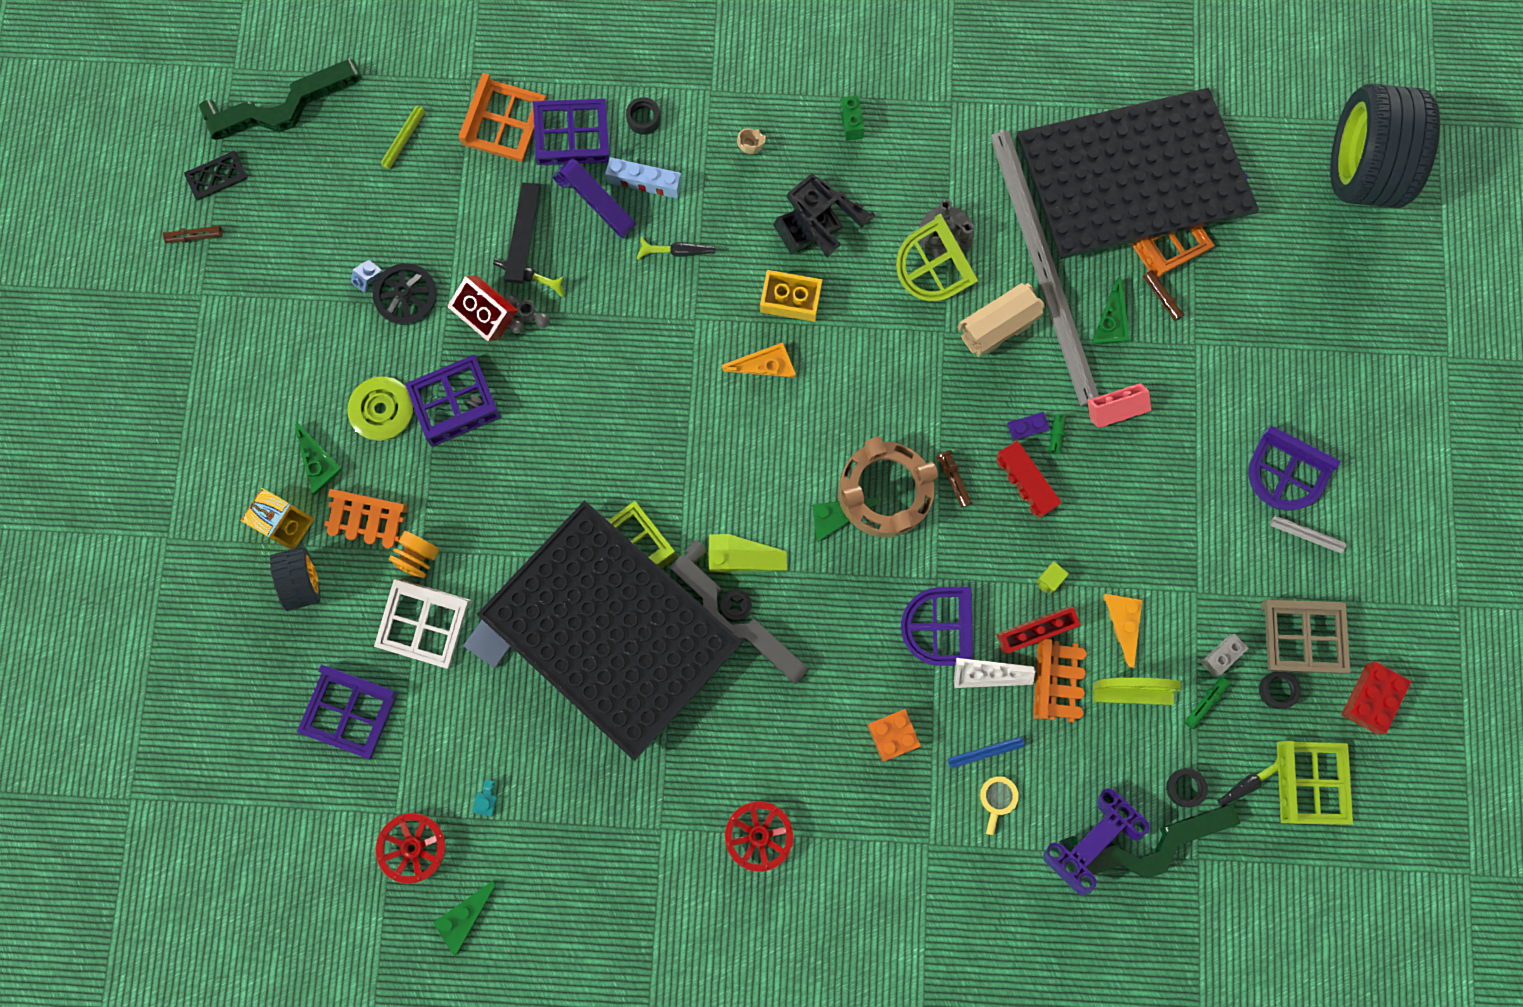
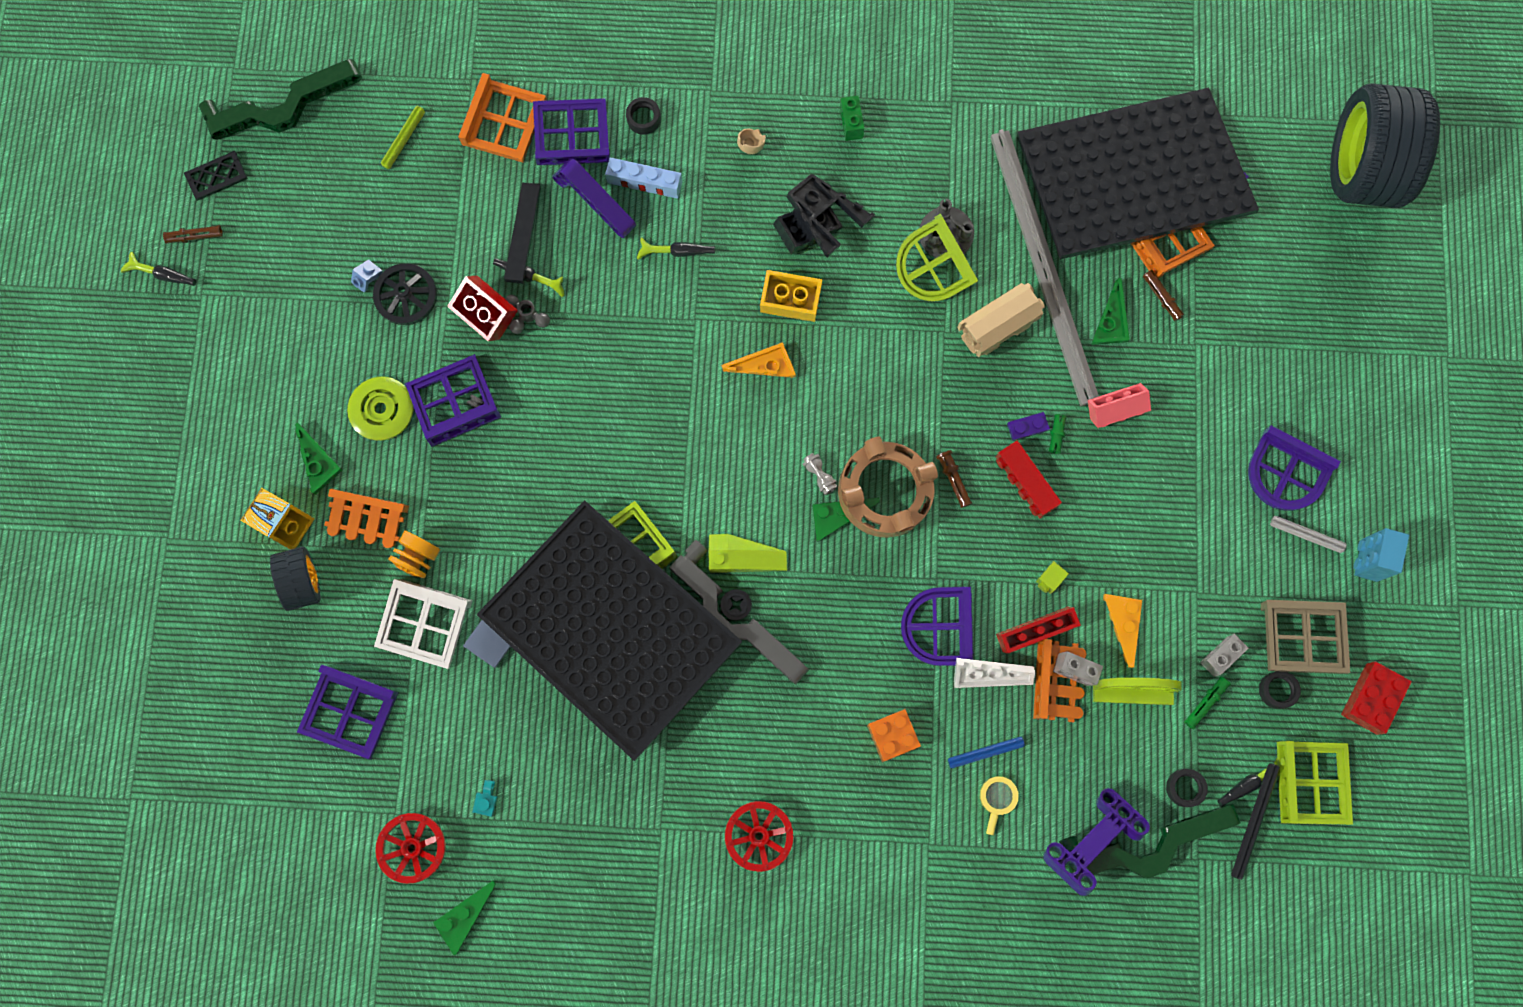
(159, 272): none -> black piece
(824, 481): none -> light grey piece
(1078, 668): none -> light grey brick
(1255, 821): none -> black axle
(1381, 555): none -> dark azure brick

